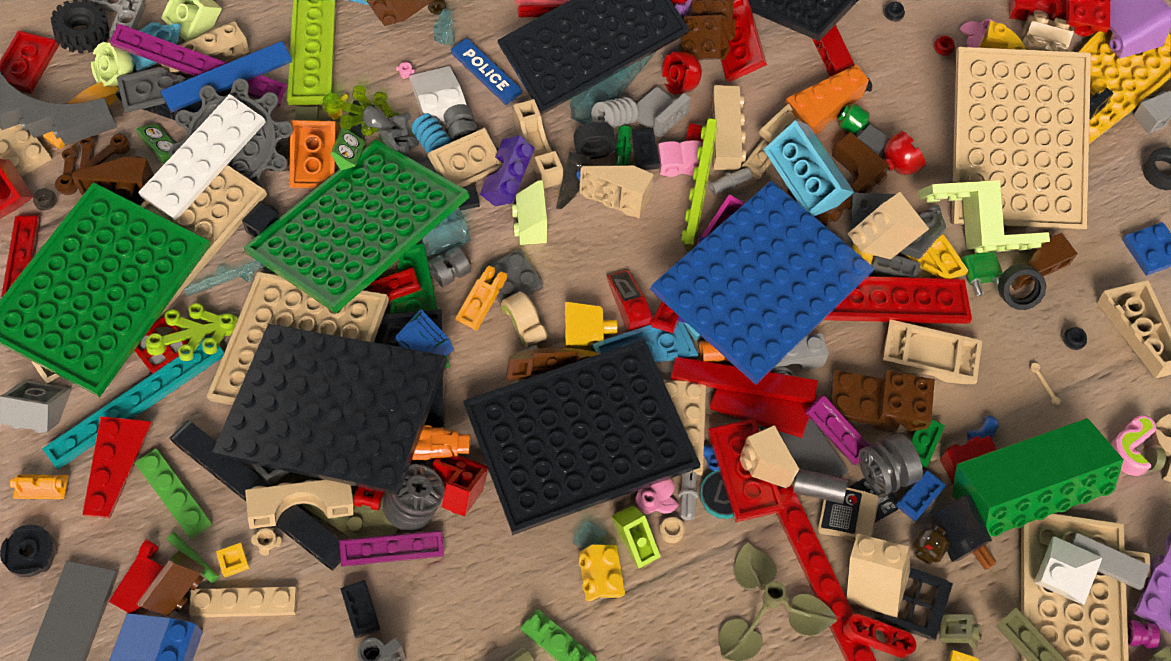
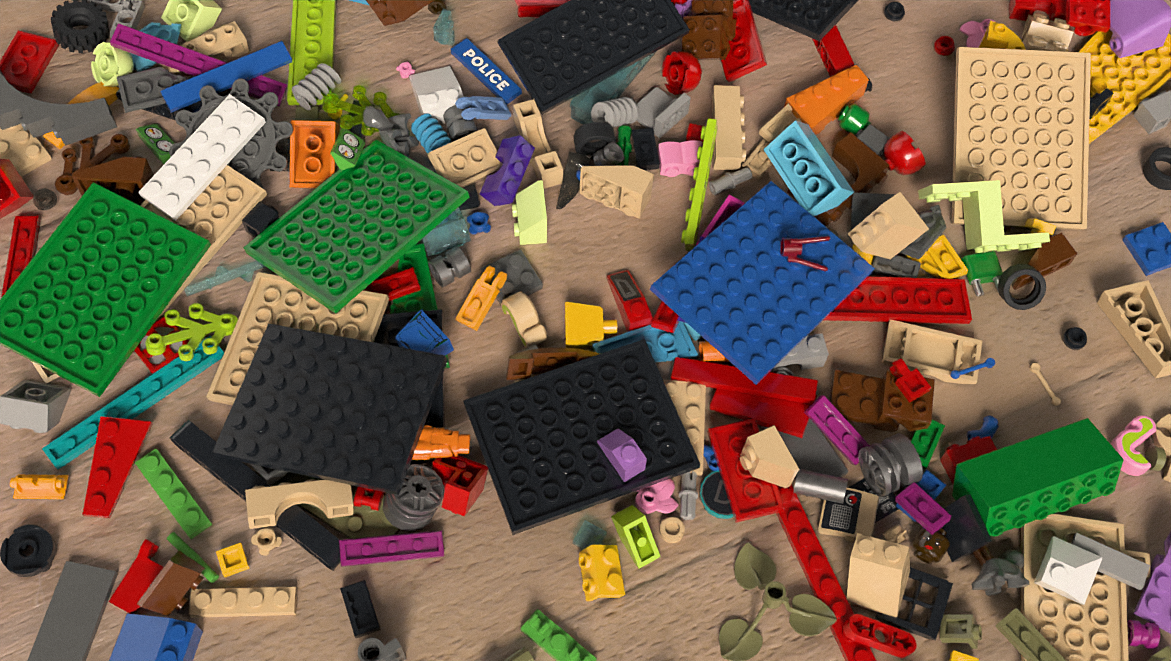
(315, 84): none -> light grey piece
(478, 217): none -> blue plate
(483, 108): none -> medium blue hinge
(610, 155): none -> flat silver wheel
(623, 454): none -> medium lavender slope
(792, 247): none -> dark red plant
(895, 534): none -> tan plate
(909, 382): none -> red plate
(923, 508): none -> magenta plate
(989, 363): none -> blue hinge
(1001, 569): none -> dark grey animal
(1039, 226): none -> yellow plate

